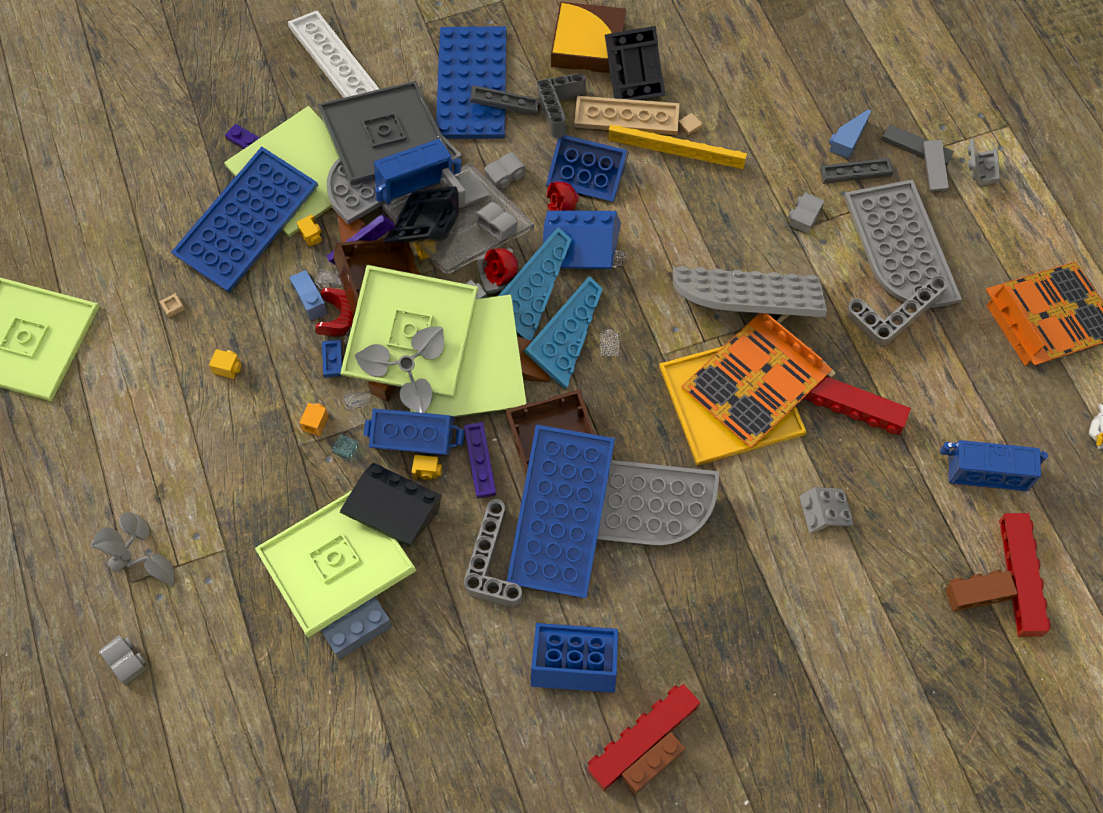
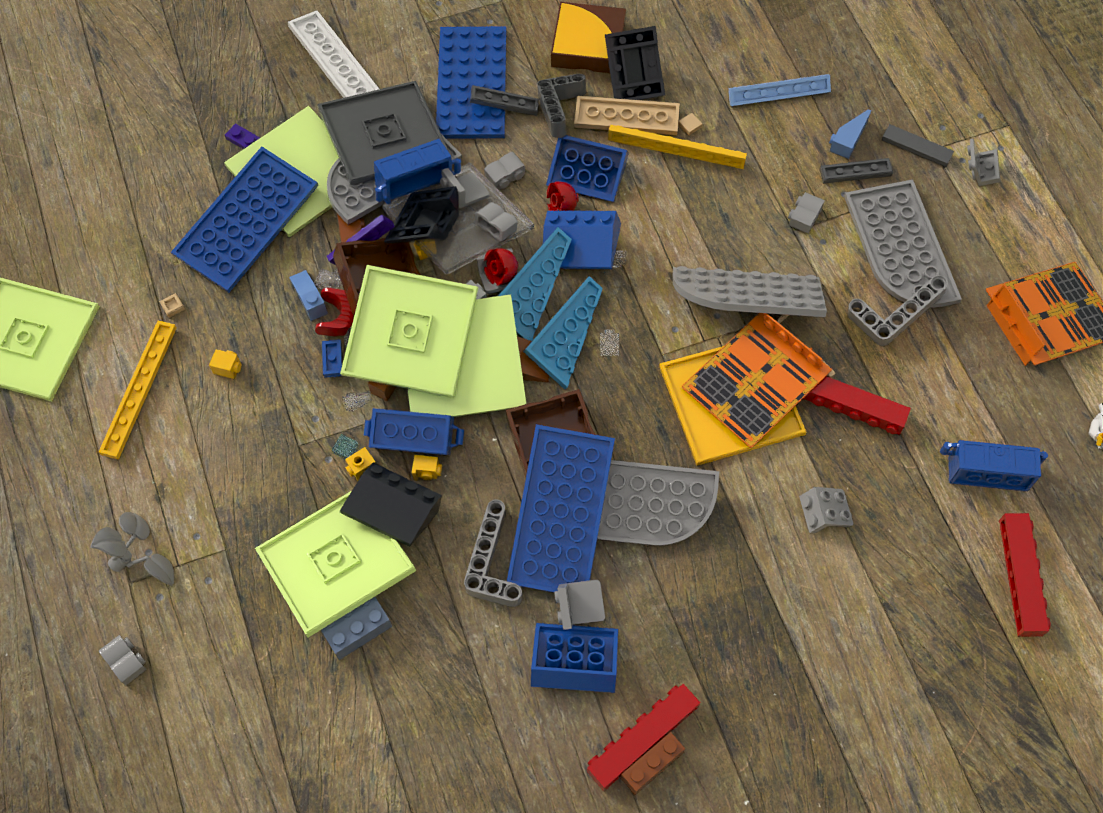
(137, 390): none -> yellow plate
(309, 230): yellow brick -> none
(314, 419): light orange brick -> none
(358, 463): none -> yellow brick
(418, 393): light grey plant -> none
(480, 460): dark purple plate -> none
(580, 603): none -> light grey bracket
(779, 90): none -> light blue plate
(935, 165): light grey tile -> none
(980, 590): dark orange brick -> none

